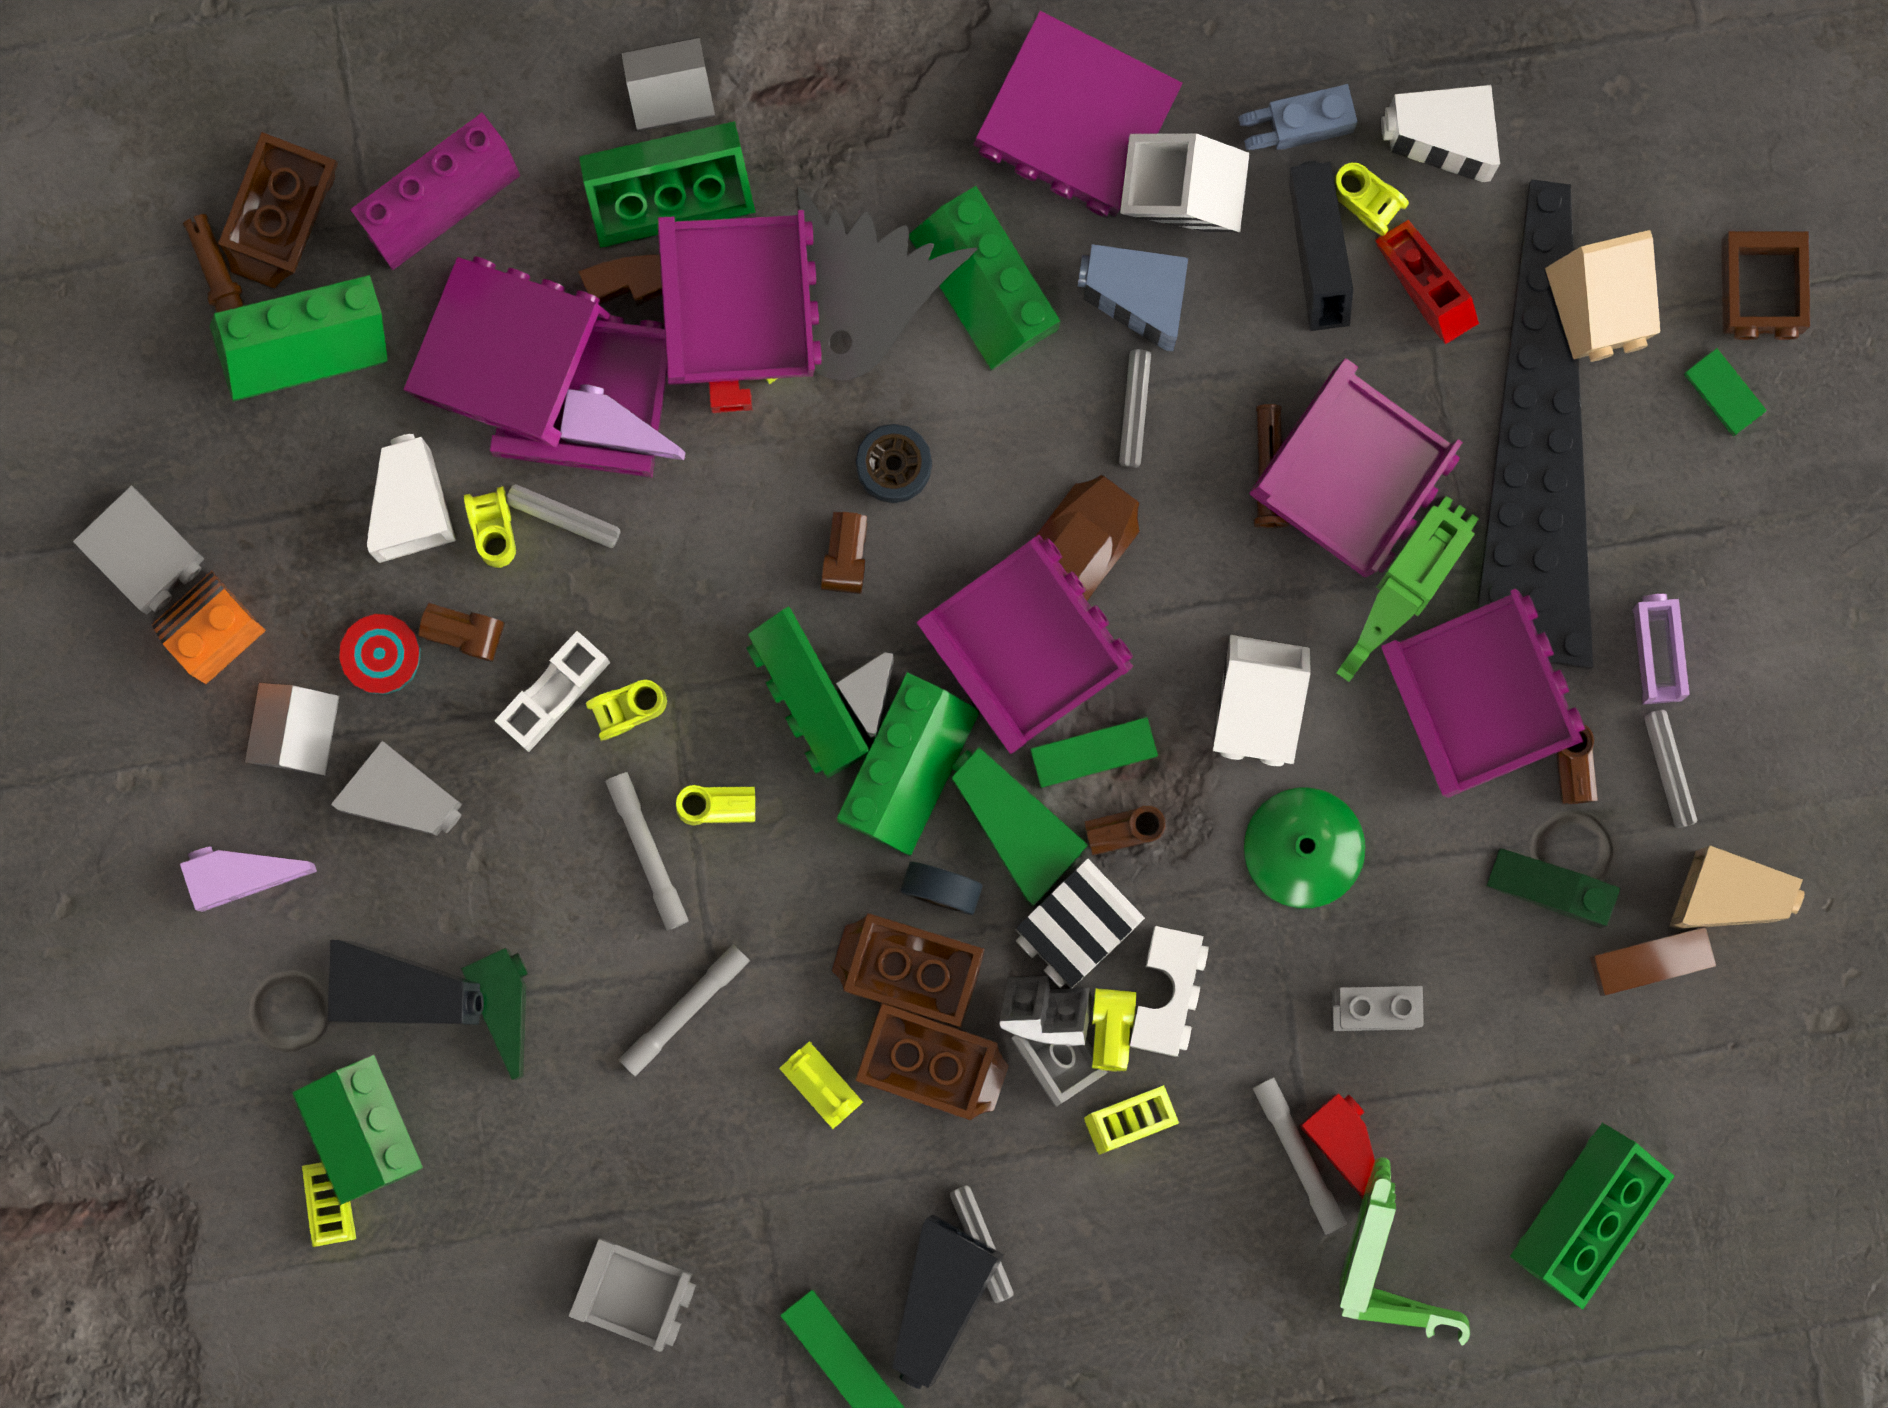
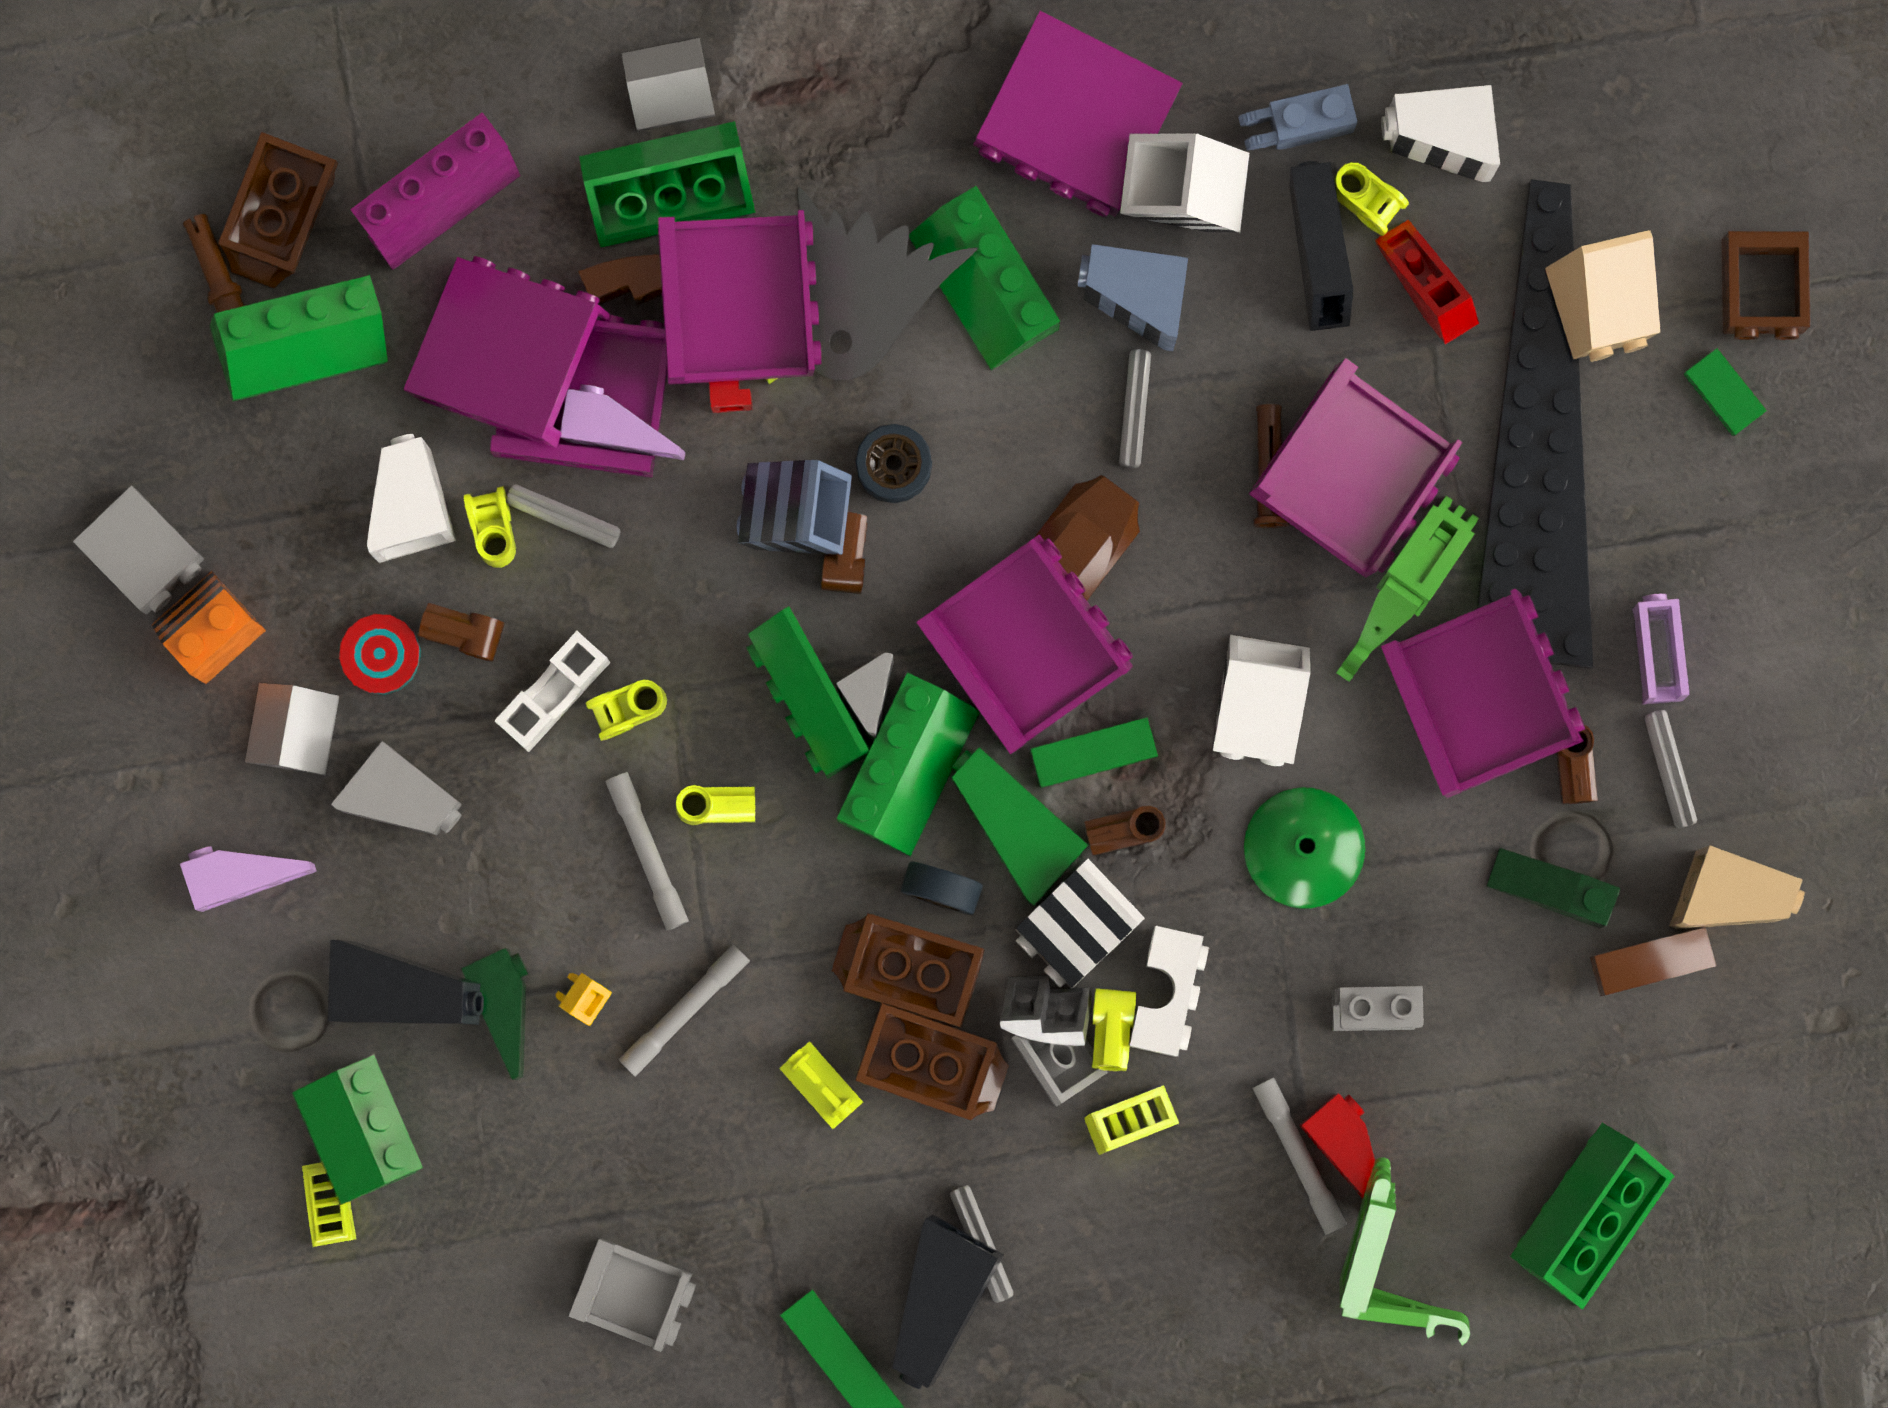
(584, 998): none -> yellow tile
(794, 507): none -> sand blue slope

